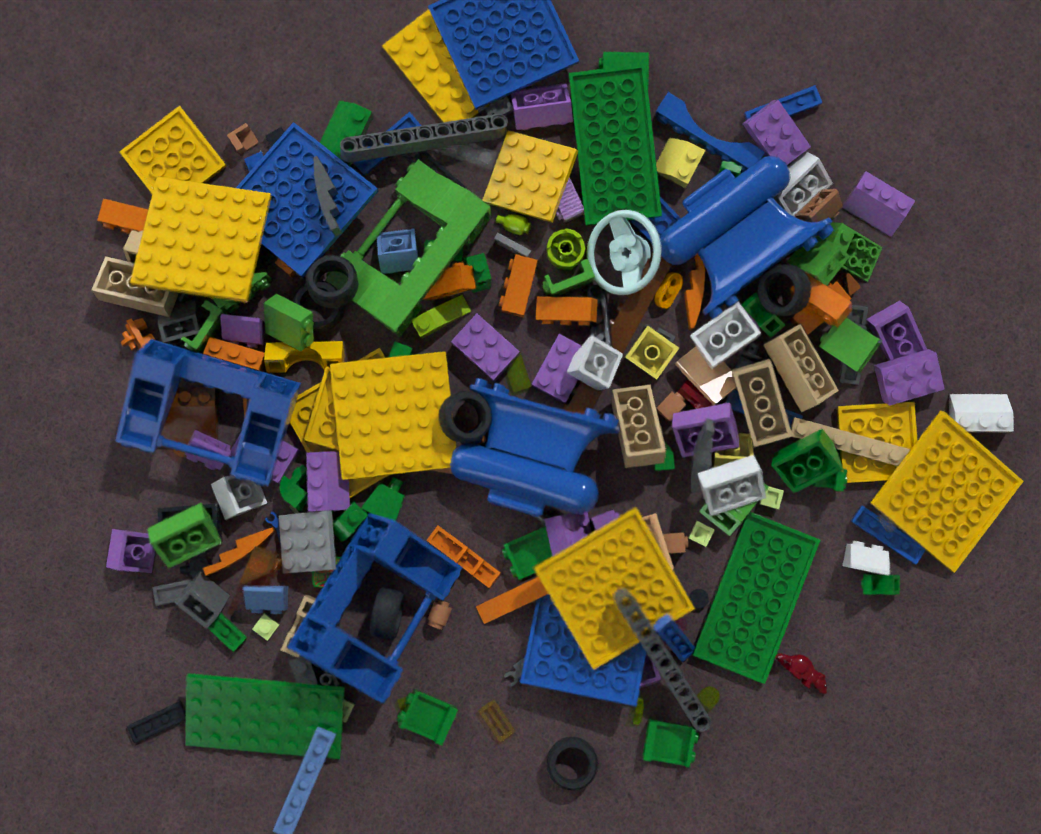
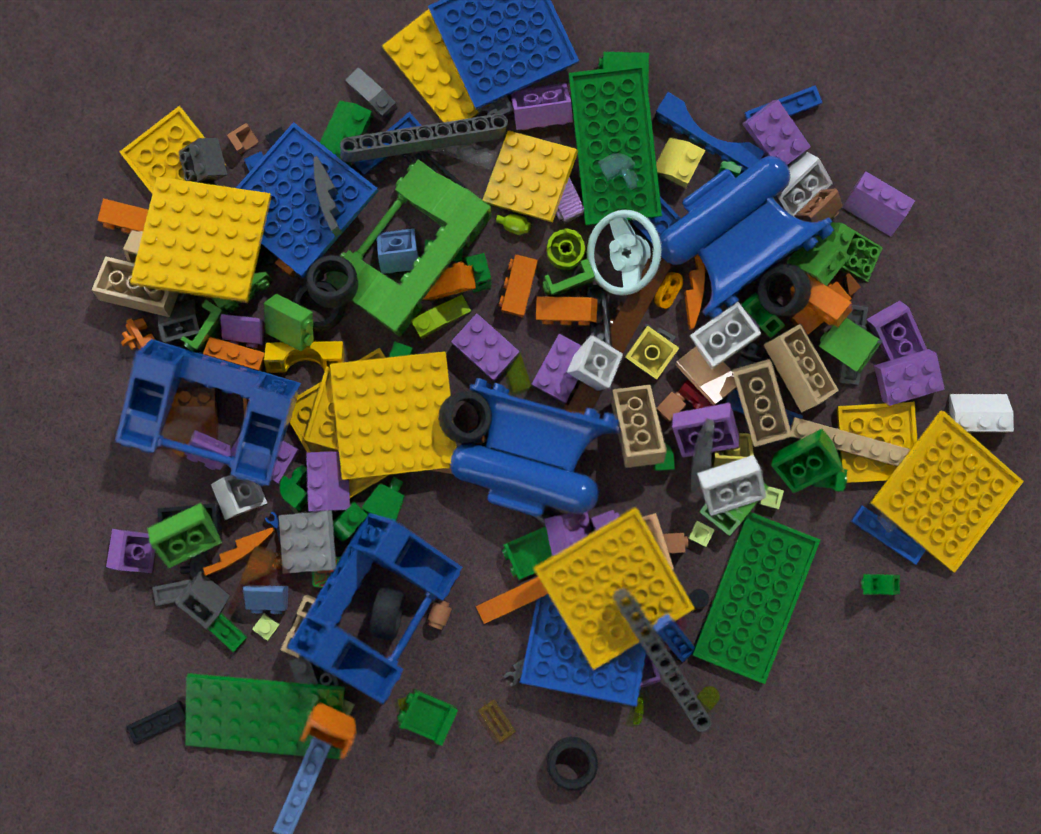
(203, 161): none -> dark grey slope
(330, 727): none -> orange piece
(372, 93): none -> dark grey slope
(463, 556): orange slope -> none
(511, 245): light grey tile -> none
(619, 165): none -> clear light blue brick
(670, 743): green panel -> none
(802, 667): dark red animal -> none
(867, 558): white slope -> none

